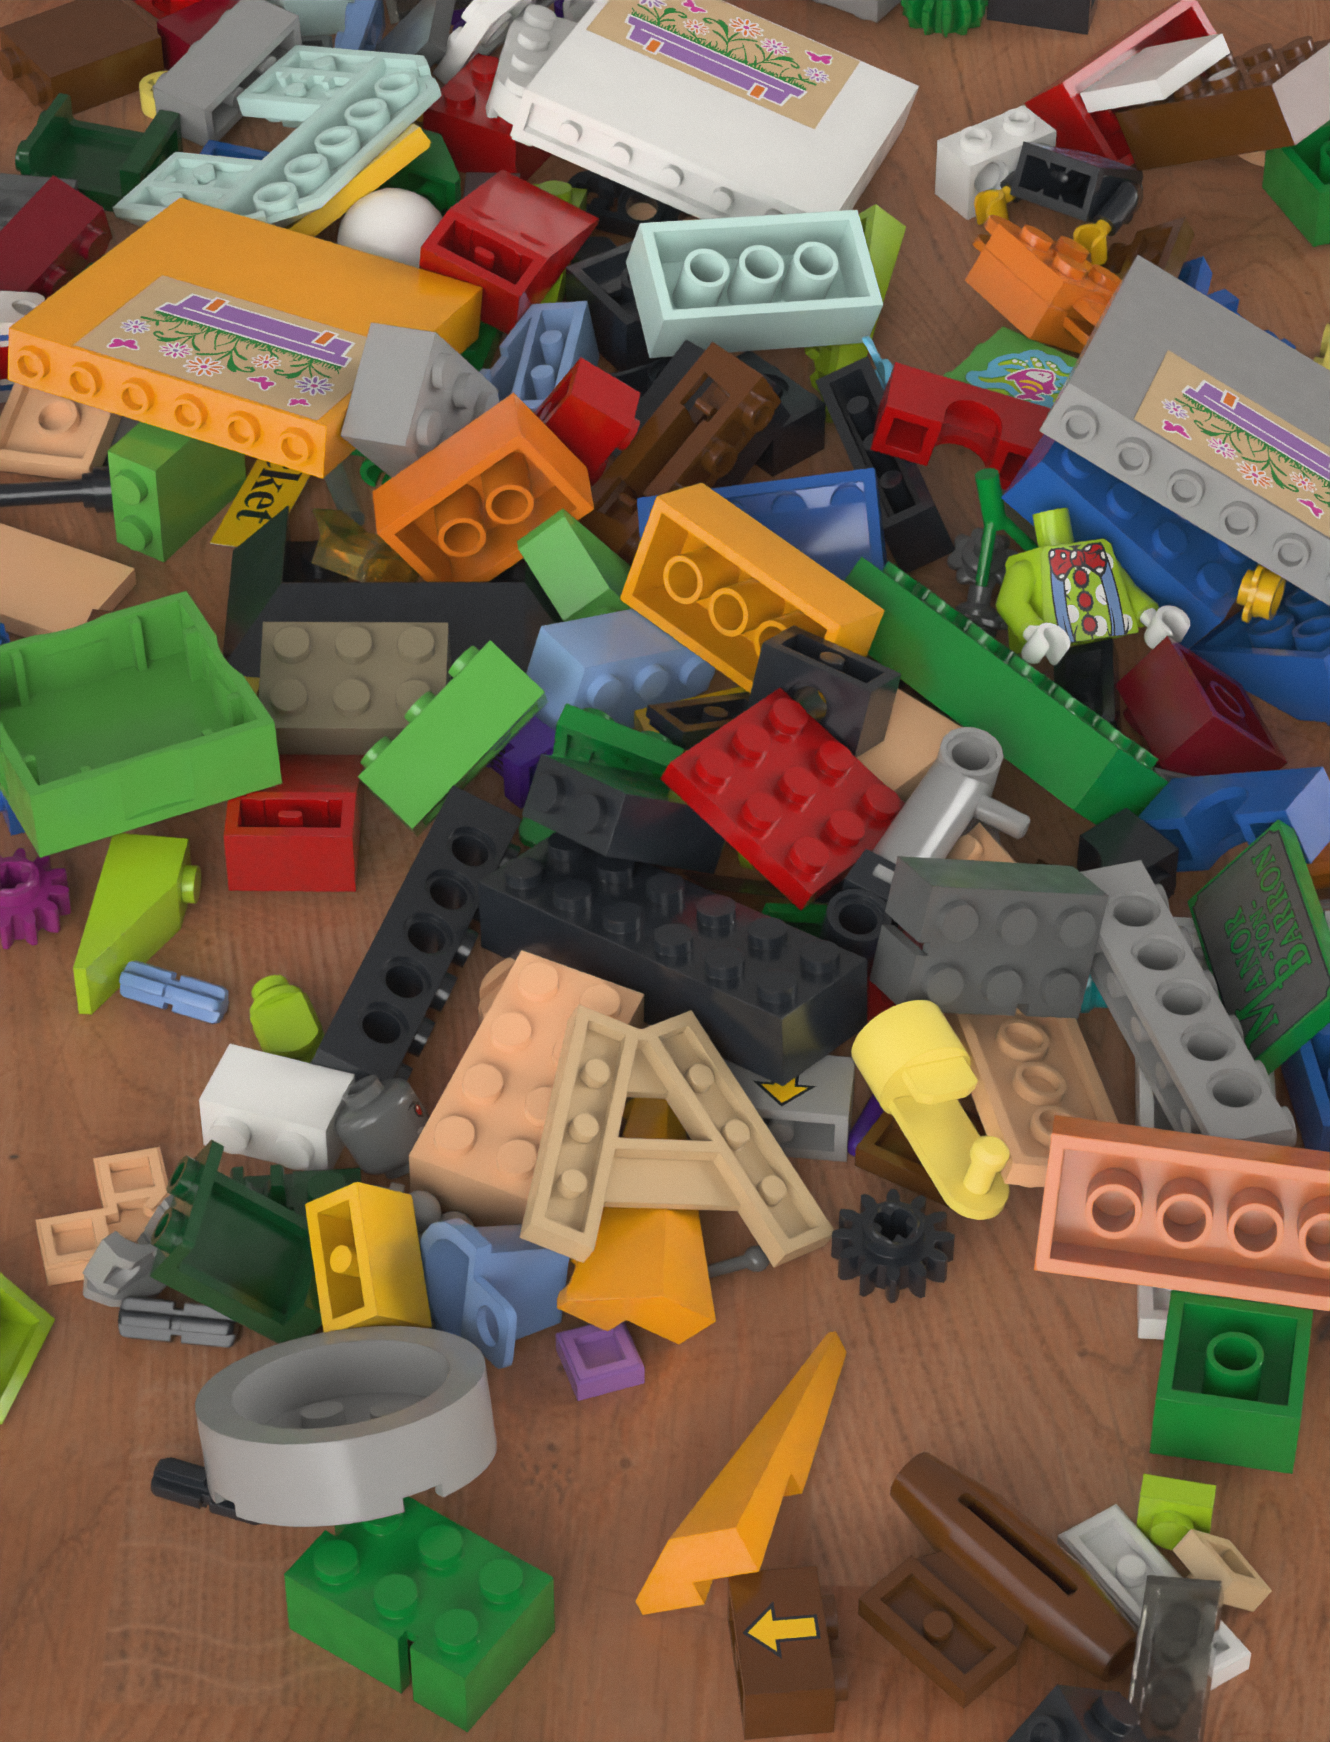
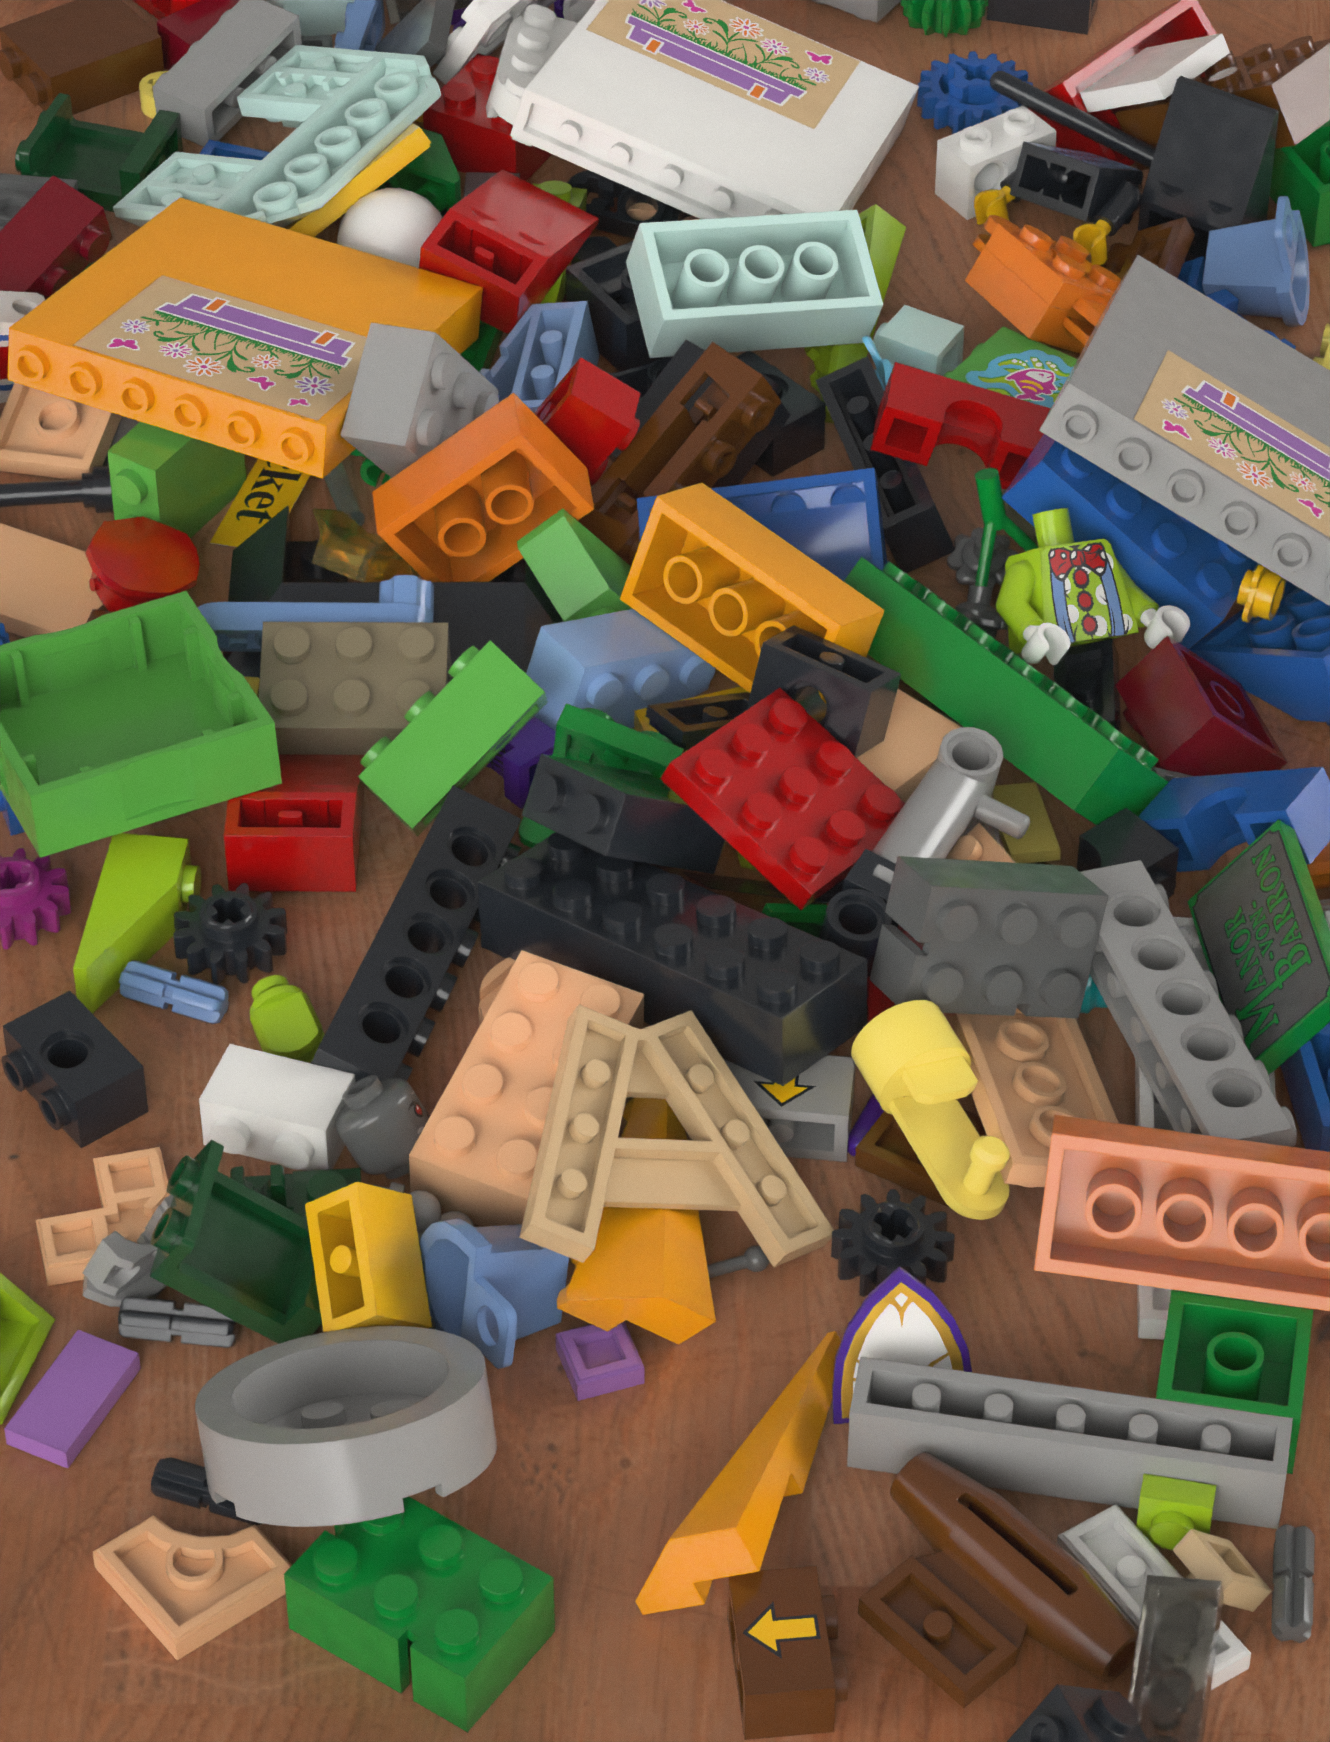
(72, 1399): none -> medium lavender tile
(74, 1069): none -> black brick
(140, 562): none -> red hat
(192, 1584): none -> light nougat tile
(230, 933): none -> black gear
(241, 623): none -> medium blue beam
(899, 1324): none -> shield
(921, 341): none -> light aqua brick
(961, 91): none -> blue gear
(1039, 841): none -> light yellow piece
(1066, 1438): none -> light grey brick
(1072, 118): none -> black piece
(1210, 163): none -> black slope
(1262, 266): none -> medium blue container
(1293, 1583): none -> dark grey piece

